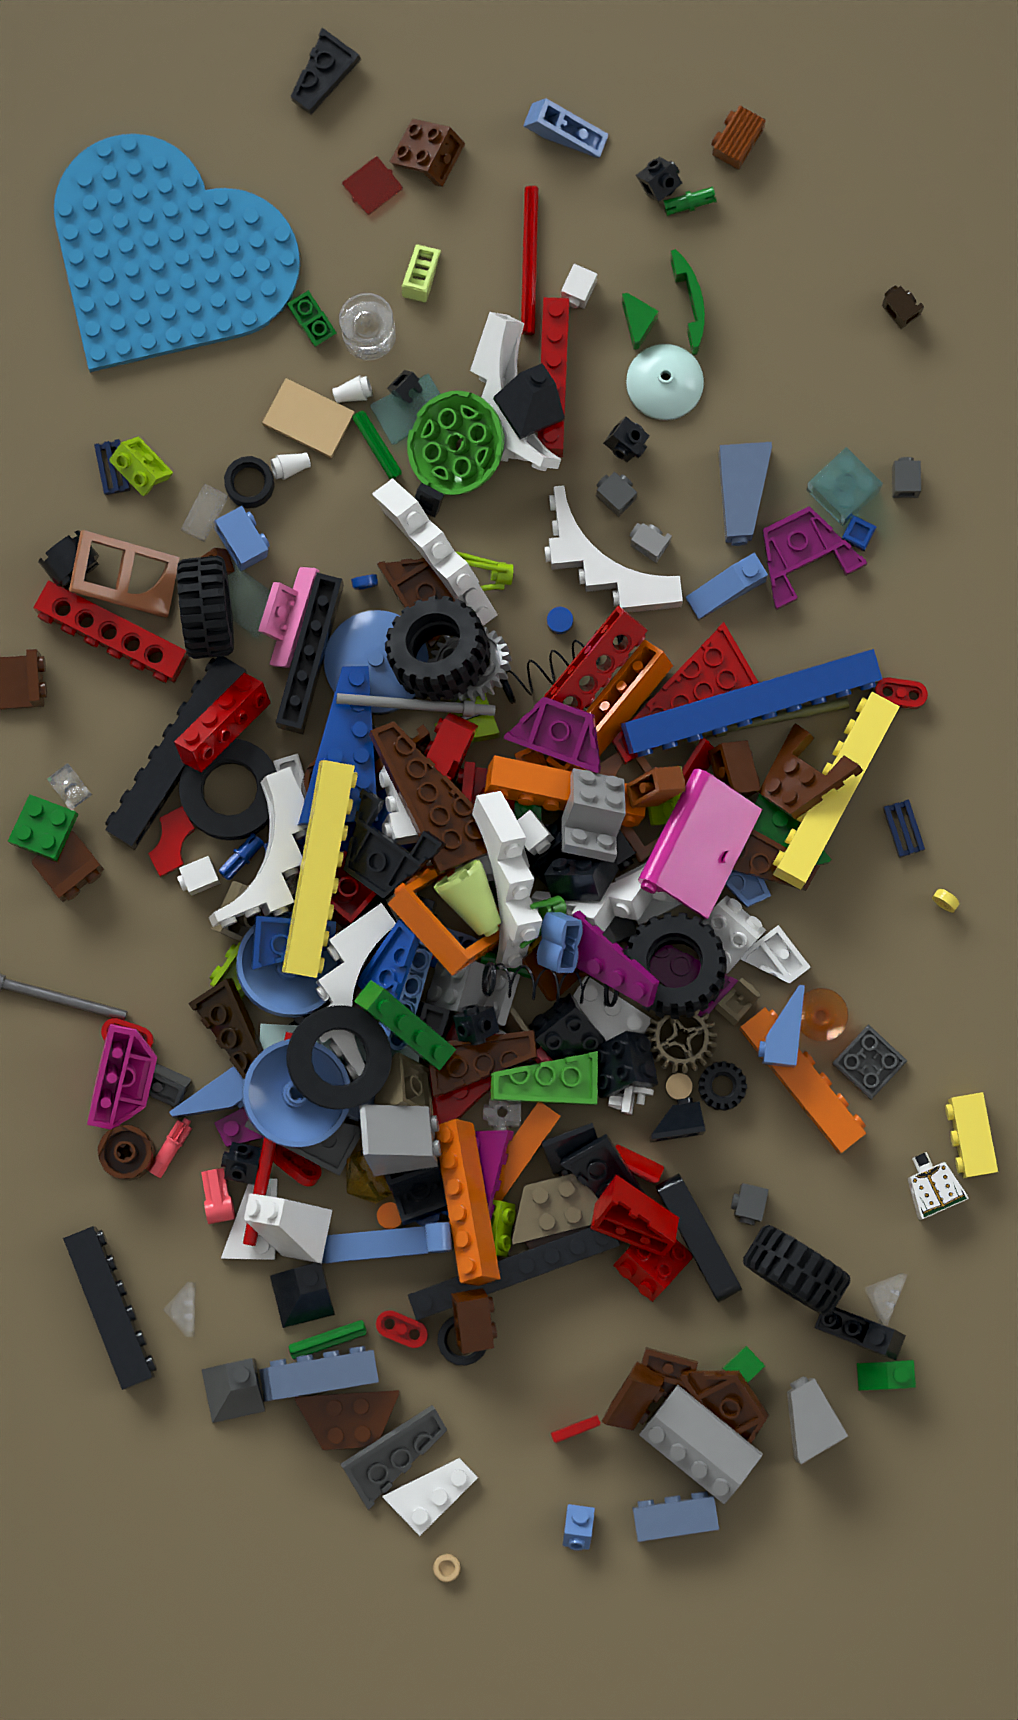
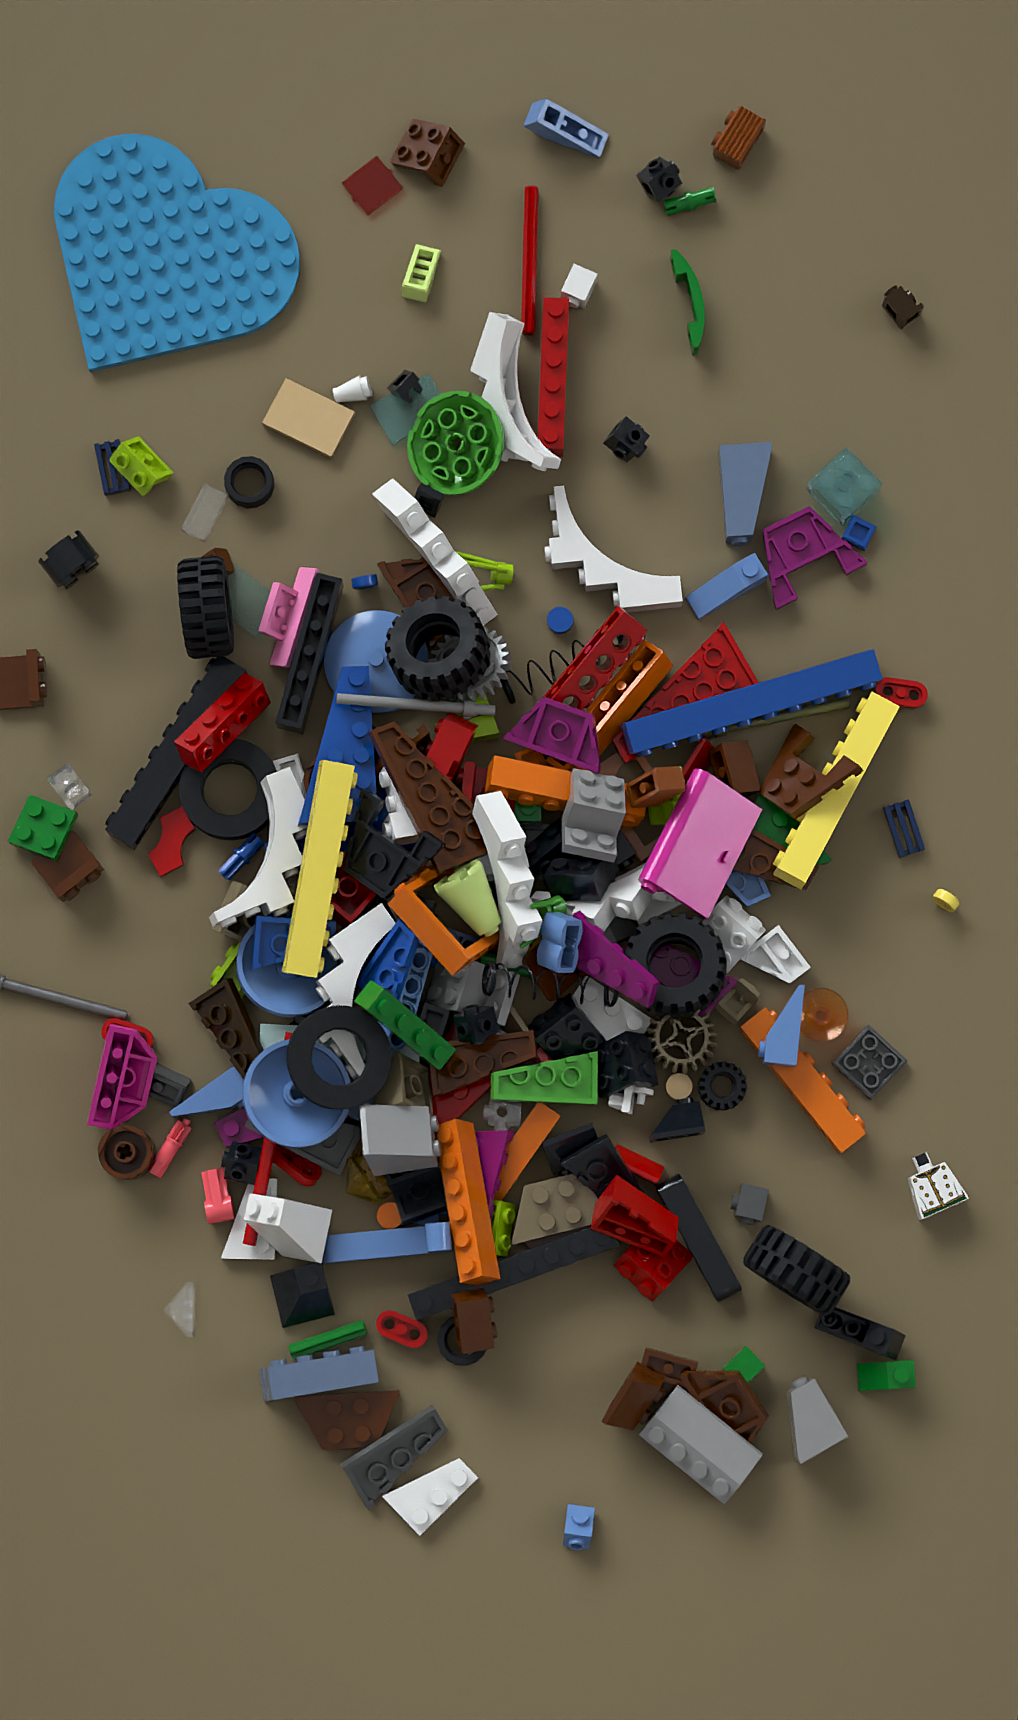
(55, 596): red brick -> none
(109, 1307): black brick -> none
(154, 601): nougat window -> none
(198, 876): white brick -> none
(233, 1390): dark grey slope -> none
(242, 538): medium blue brick -> none
(289, 464): white cone -> none
(311, 318): green slope -> none
(326, 68): black wing -> none
(364, 313): clear wheel -> none
(377, 445): green axle -> none
(446, 1567): tan tile -> none
(530, 402): black slope -> none
(536, 834): white brick -> none
(575, 1429): red tile -> none
(616, 492): dark grey brick -> none
(639, 318): green slope -> none
(649, 541): light grey brick -> none
(660, 397): light aqua dish -> none
(675, 1516): sand blue brick -> none
(885, 1295): clear slope -> none
(906, 478): dark grey brick -> none
(971, 1135): light yellow brick -> none

